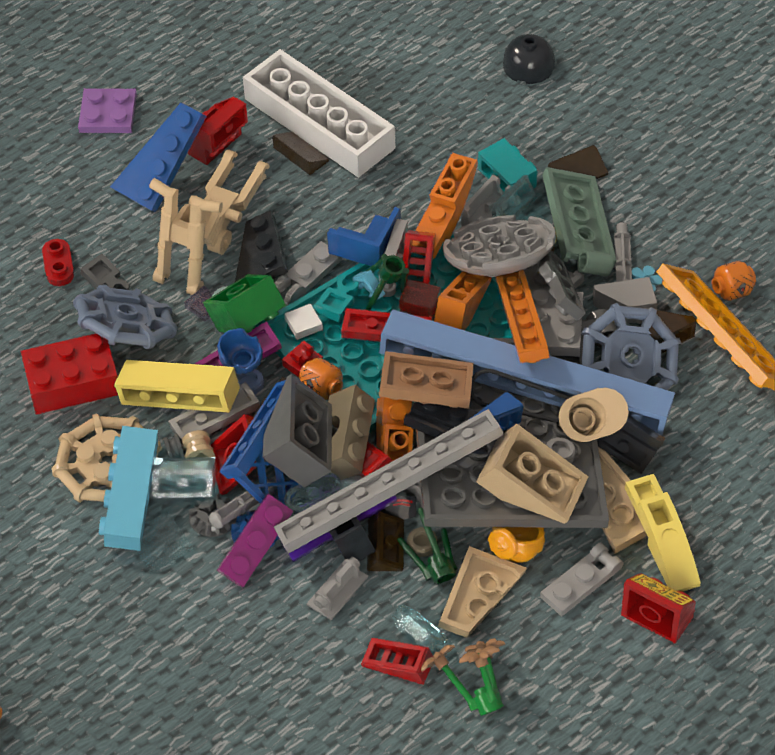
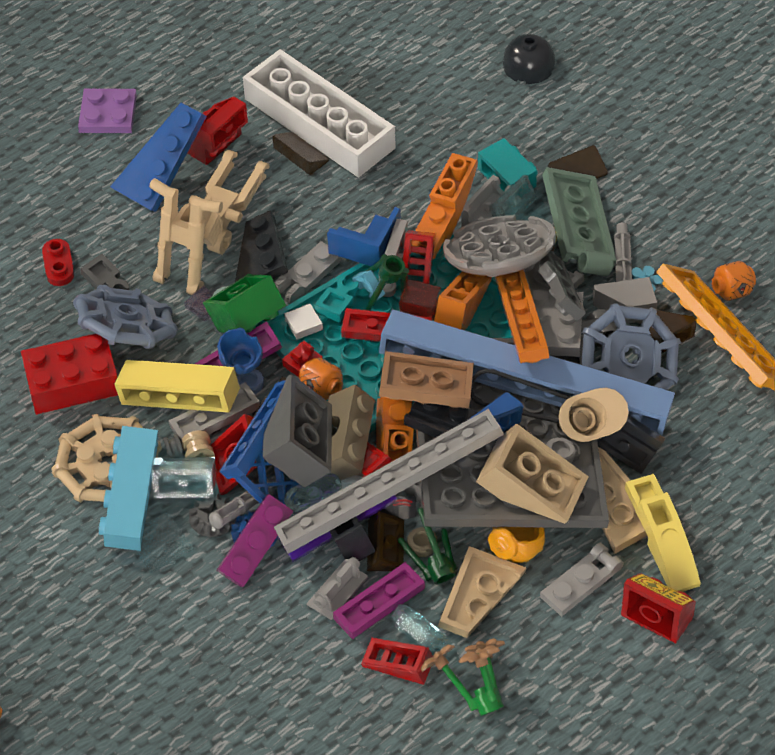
(378, 600): none -> magenta plate

